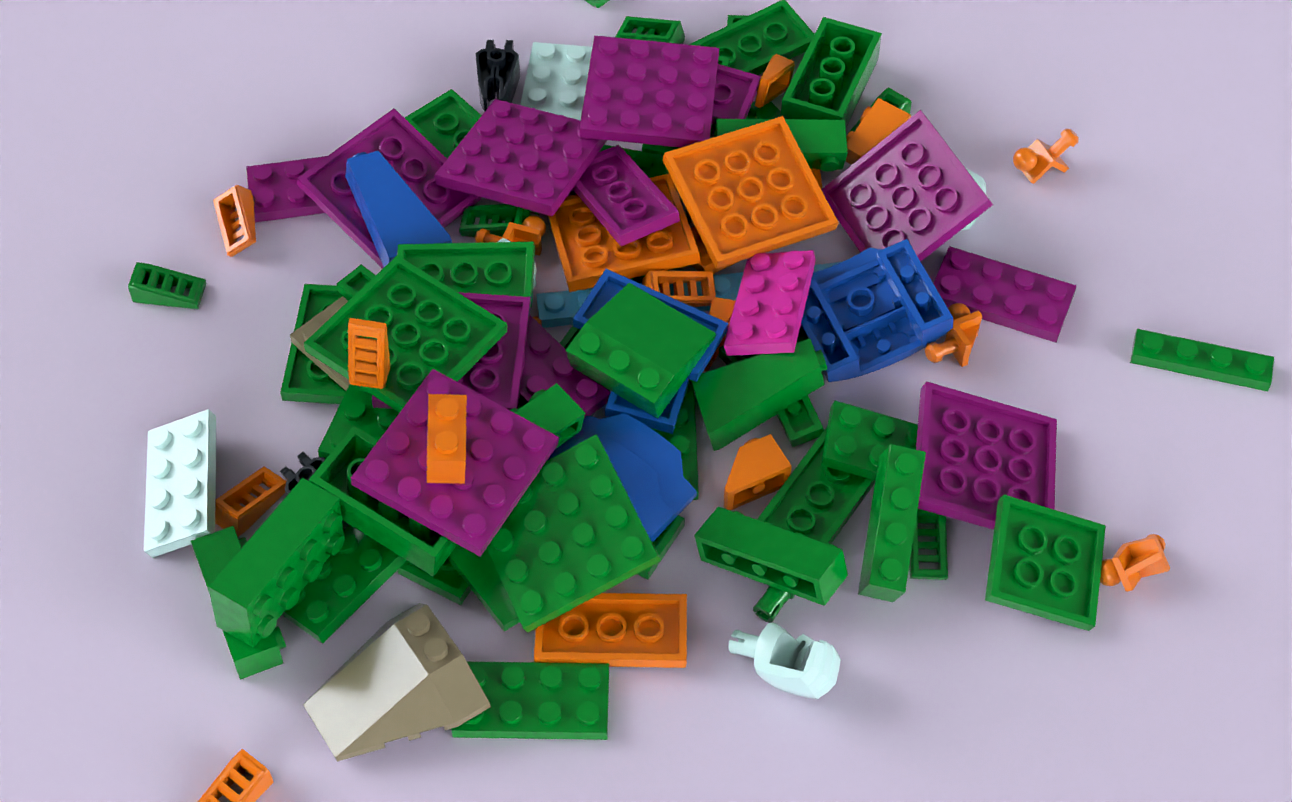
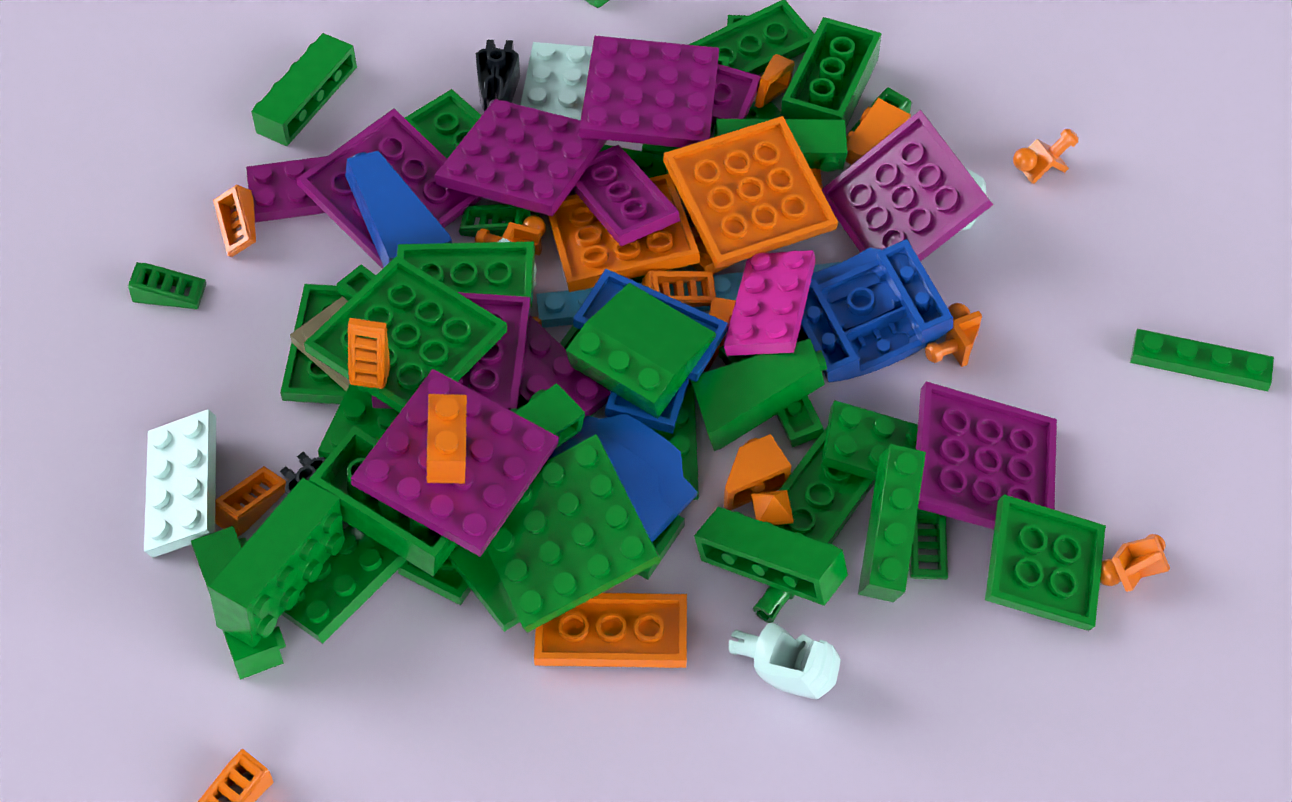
(304, 89): none -> green brick
(396, 688): dark tan wedge -> none
(540, 701): green plate -> none
(658, 30): green slope -> none
(772, 507): none -> orange slope
(1005, 293): magenta plate -> none

